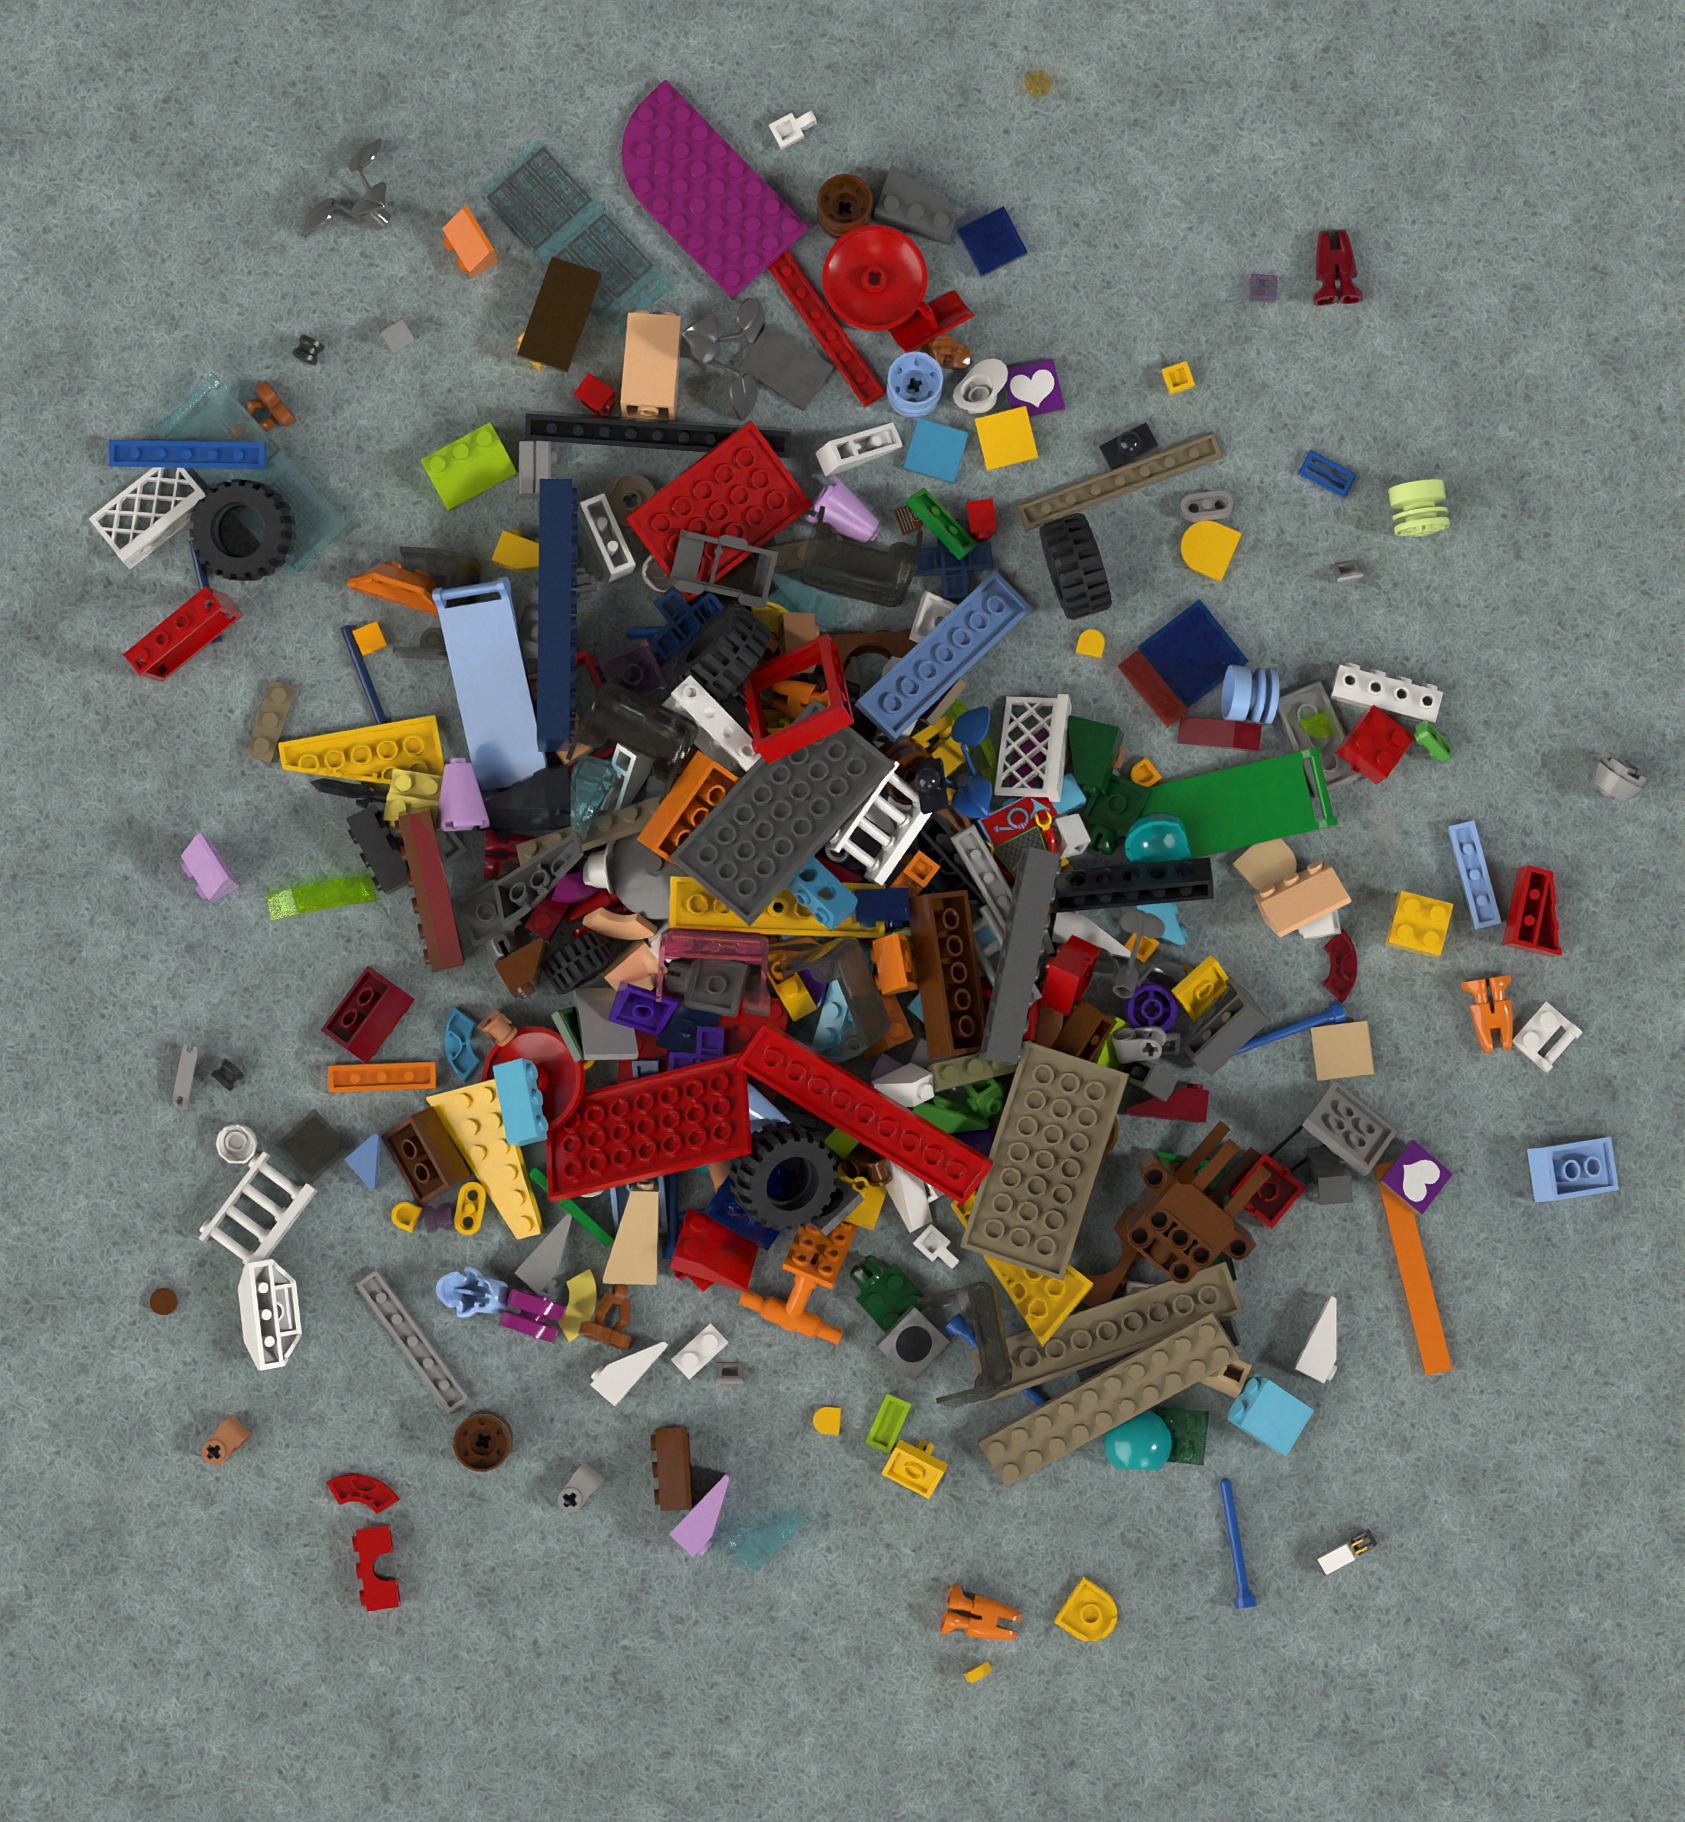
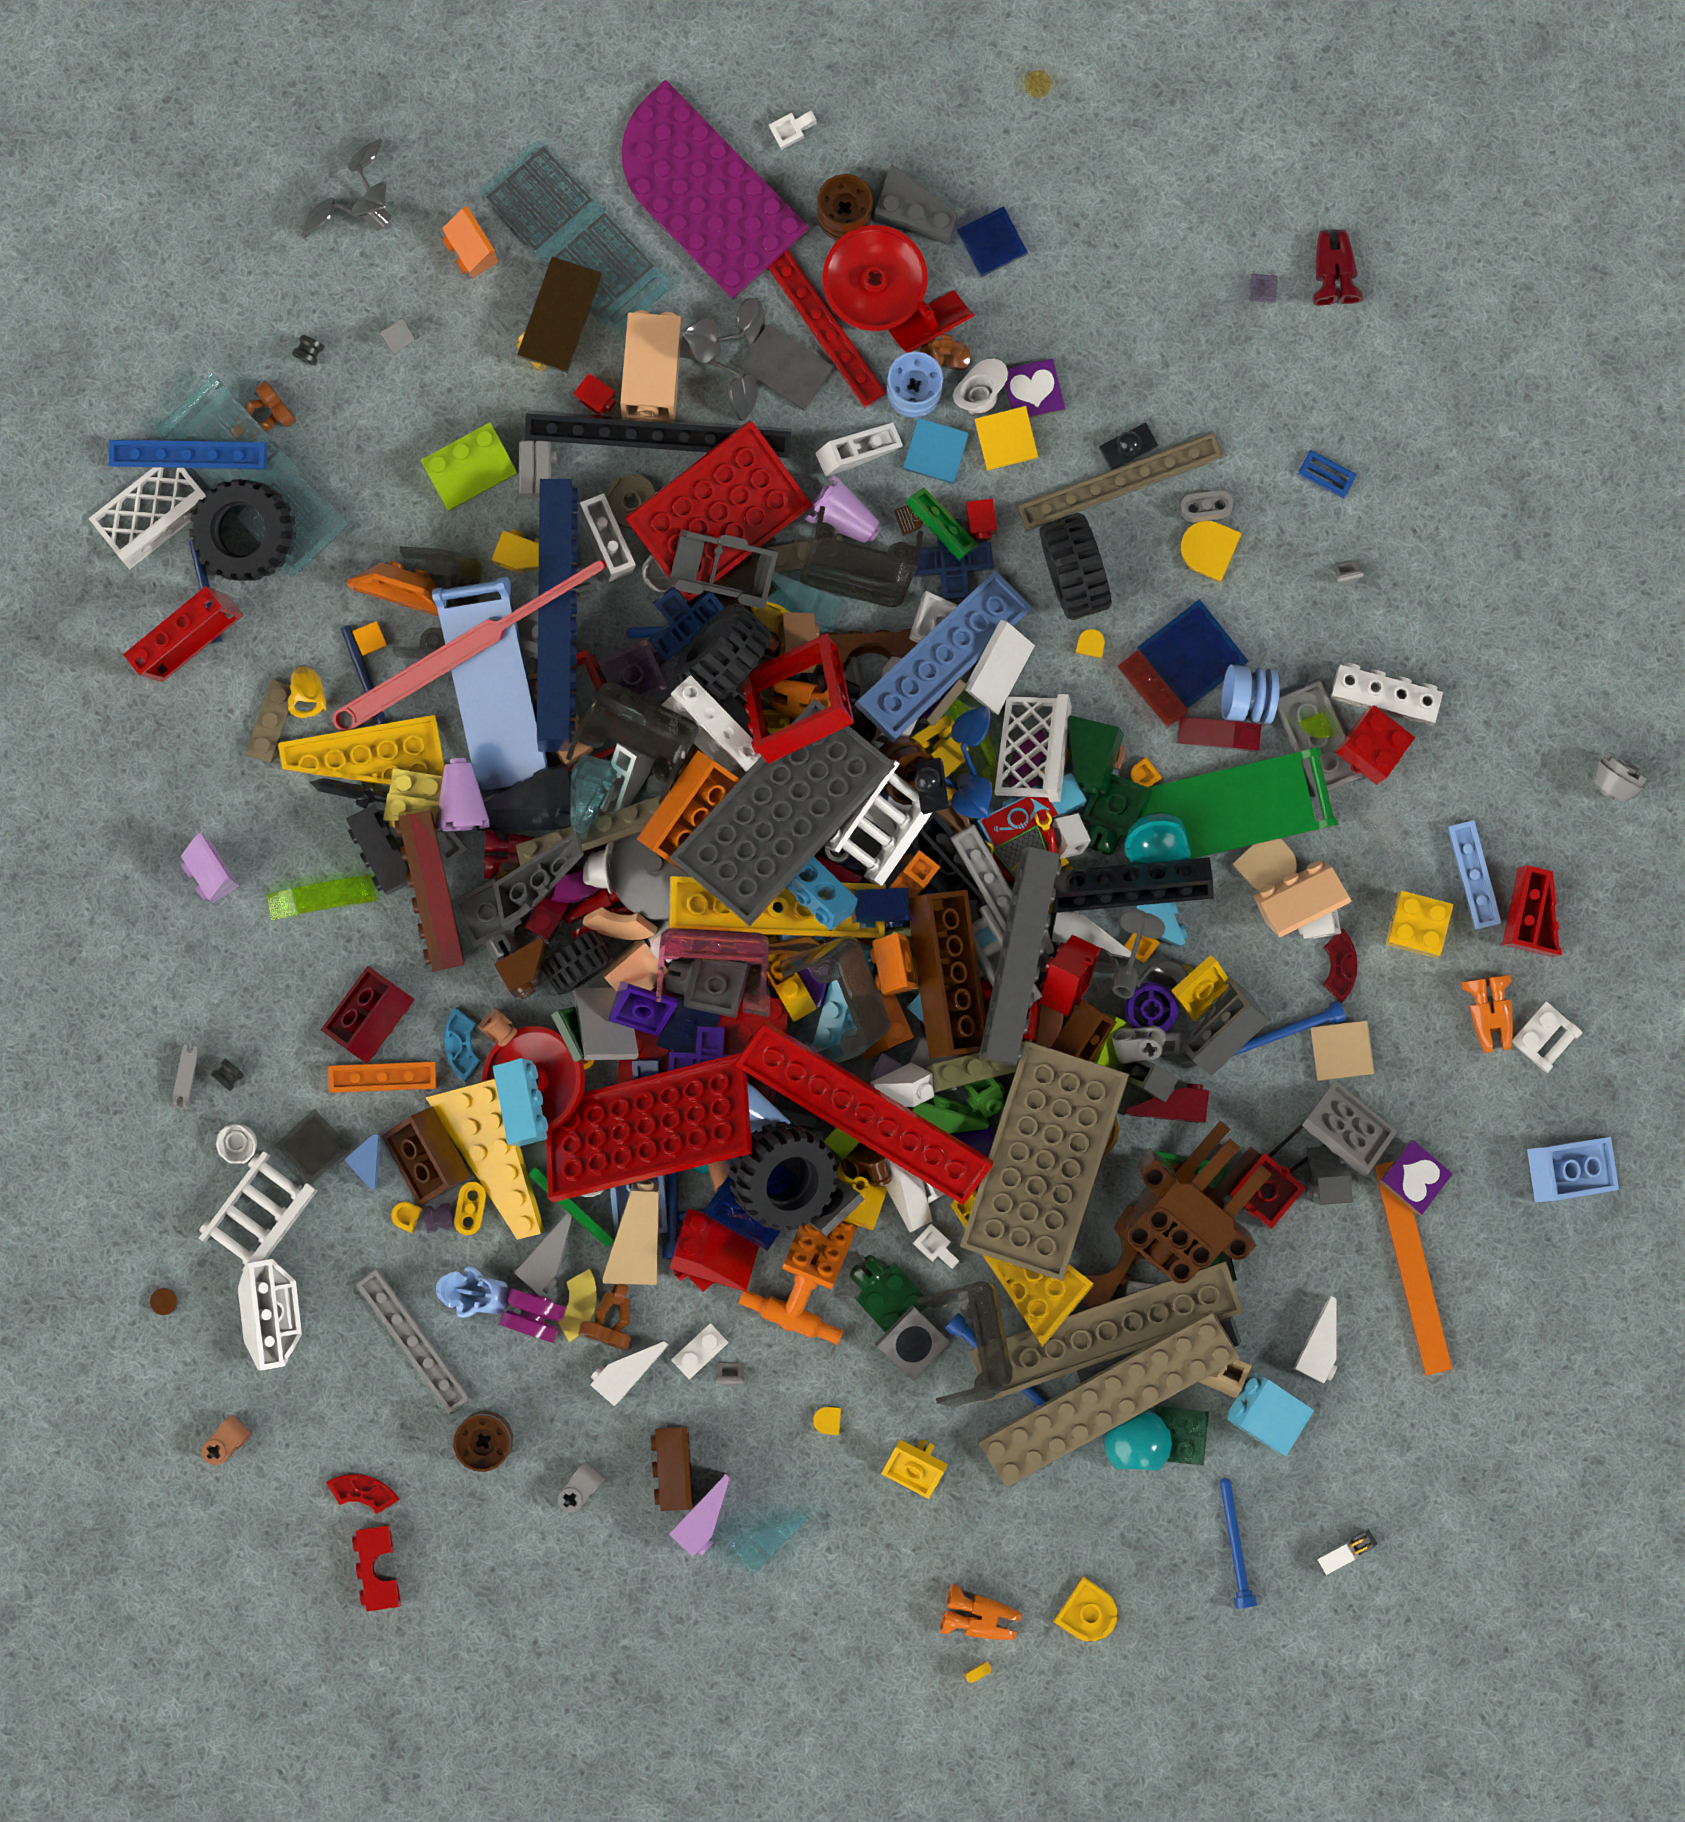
(306, 687): none -> yellow piece
(450, 655): none -> piece
(888, 1423): lime tile -> none
(999, 667): none -> white tile
(1178, 378): yellow plate -> none
(1418, 503): yellowish green wheel -> none
(1437, 745): bright green plate -> none

